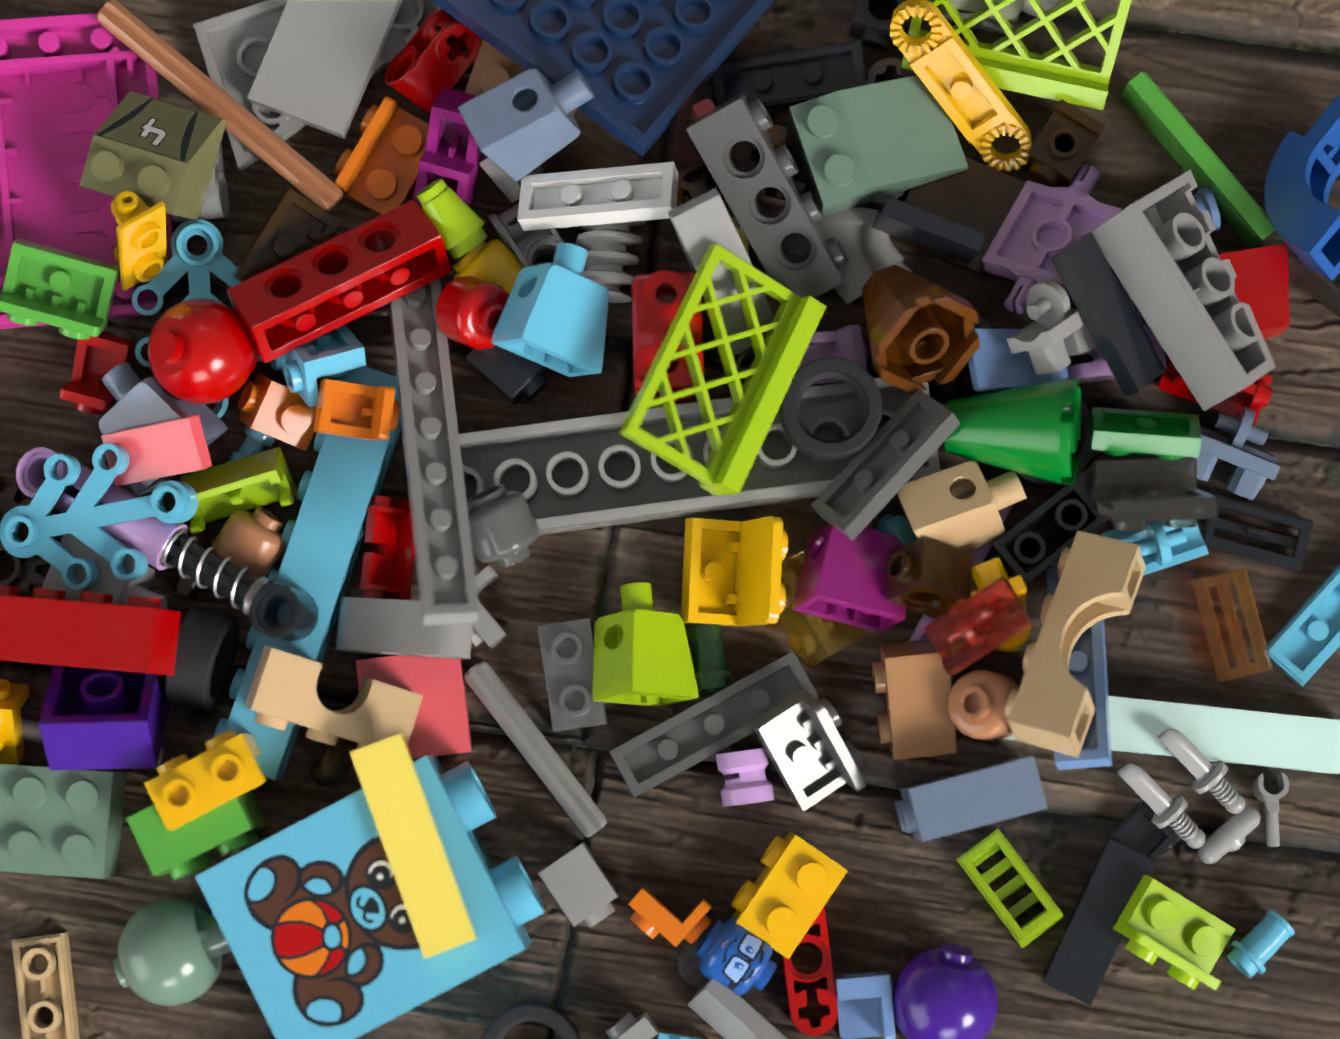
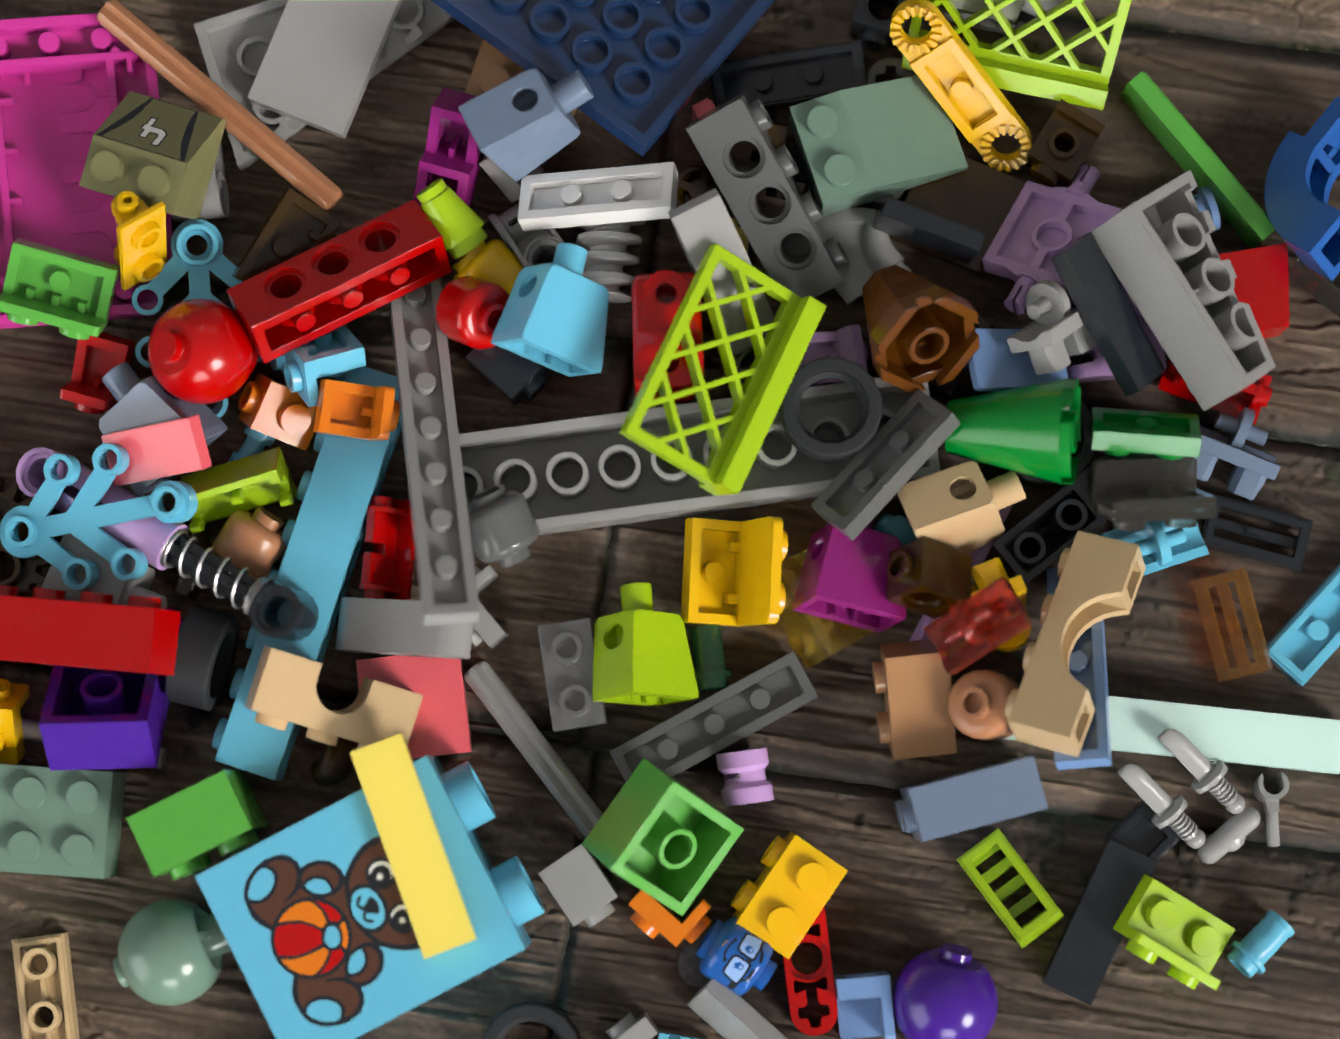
(206, 781): yellow bracket -> none
(385, 160): orange bracket -> none
(431, 60): red piece -> none
(662, 837): none -> bright green brick
(808, 749): bracket -> none

